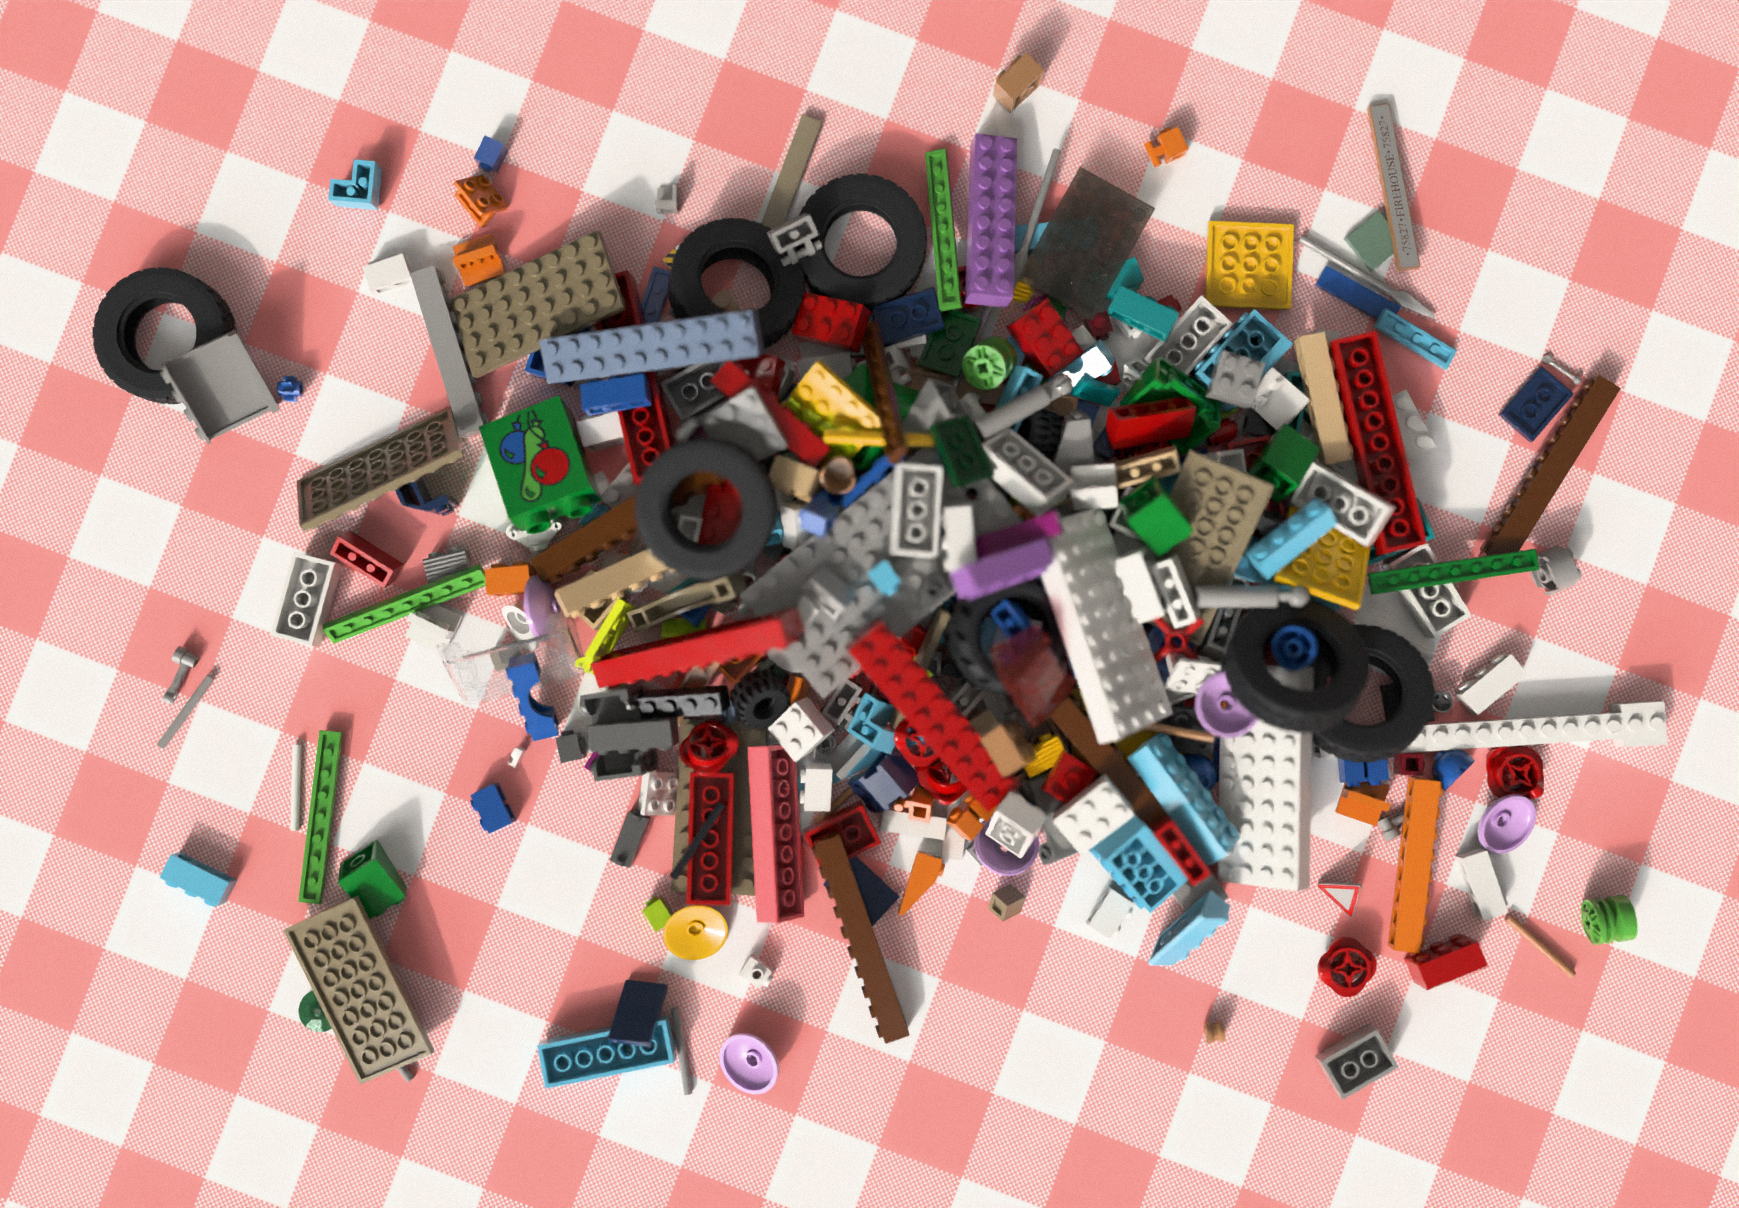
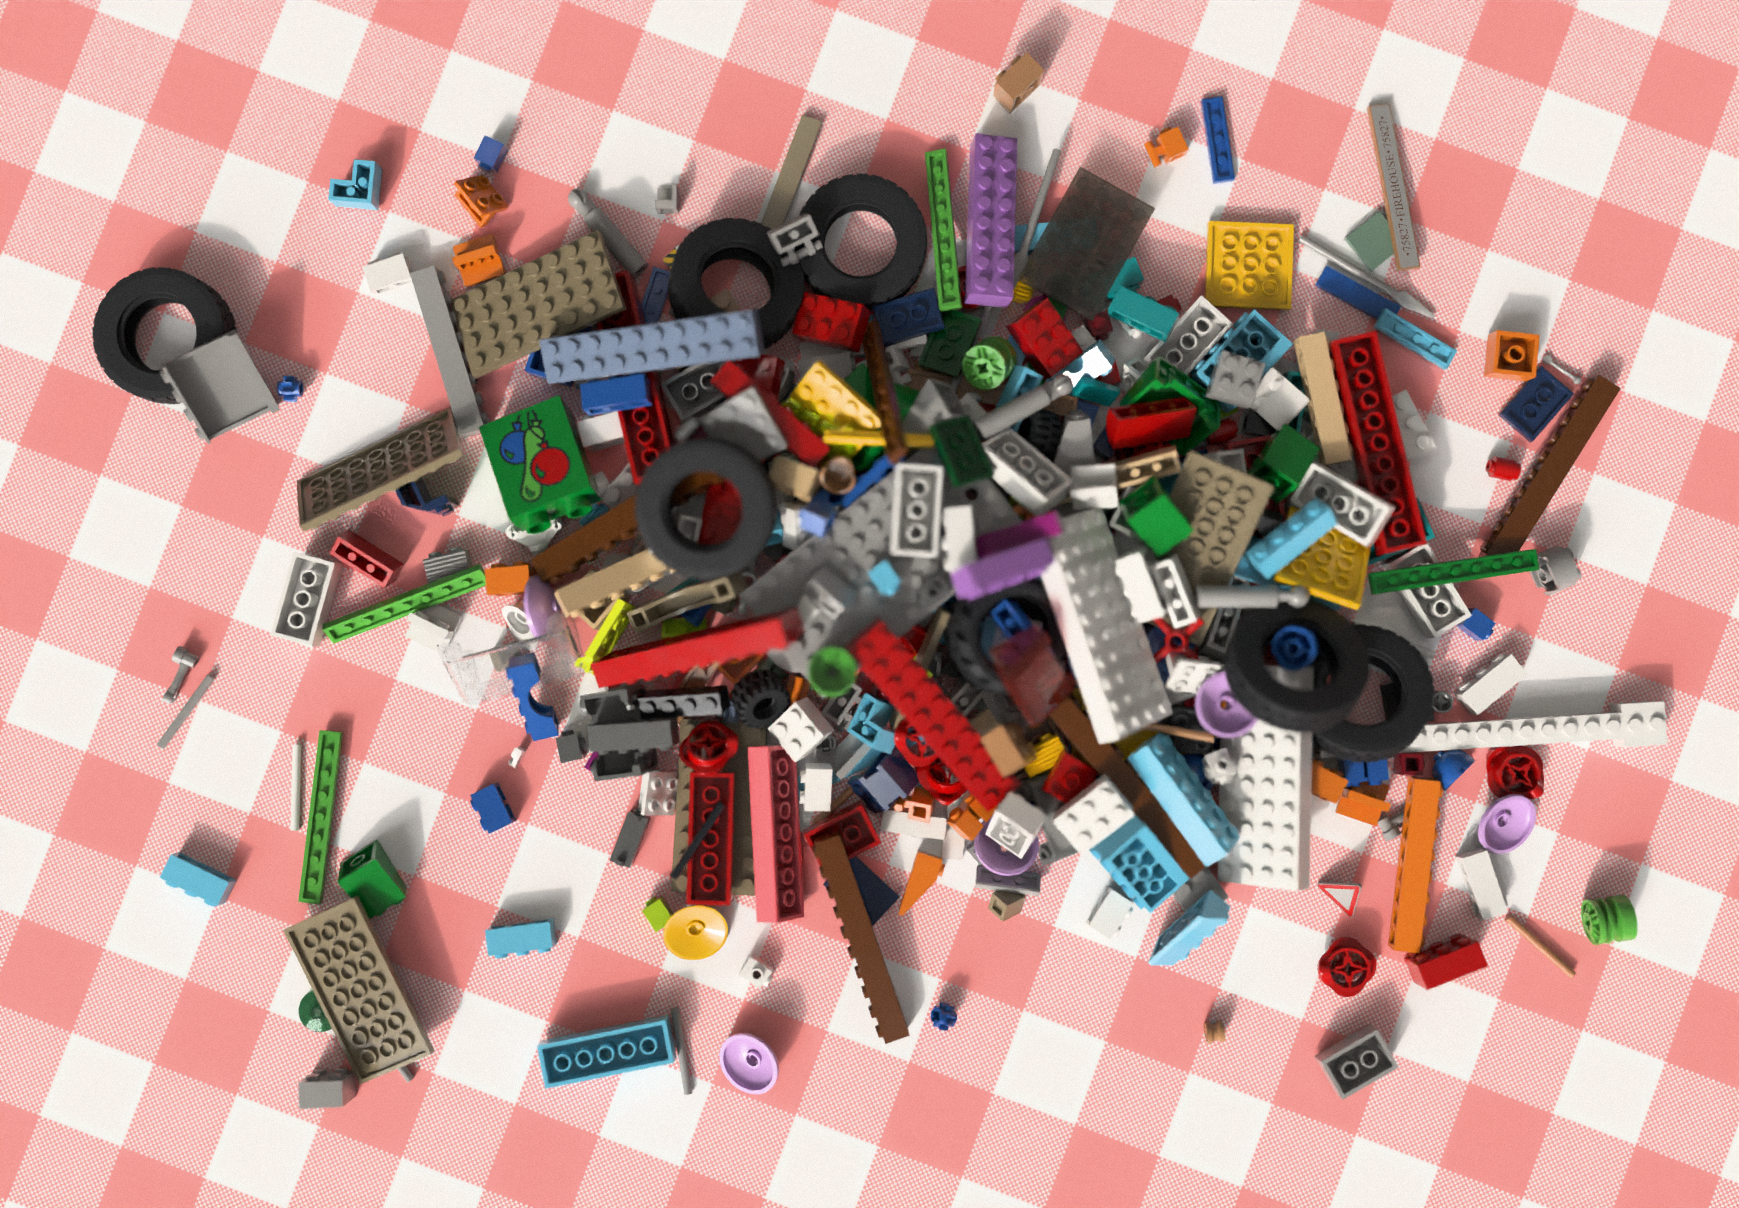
(327, 1088): none -> light grey piece
(520, 938): none -> medium azure brick
(613, 238): none -> light grey piece
(638, 1013): dark blue tile -> none
(839, 661): none -> bright green wheel
(943, 1016): none -> blue gear
(1022, 883): none -> light grey tile
(1180, 850): red brick -> none
(1217, 140): none -> blue tile
(1219, 767): none -> white brick
(1327, 782): none -> orange brick
(1477, 626): none -> blue brick
(1503, 468): none -> red brick
(1511, 355): none -> orange brick

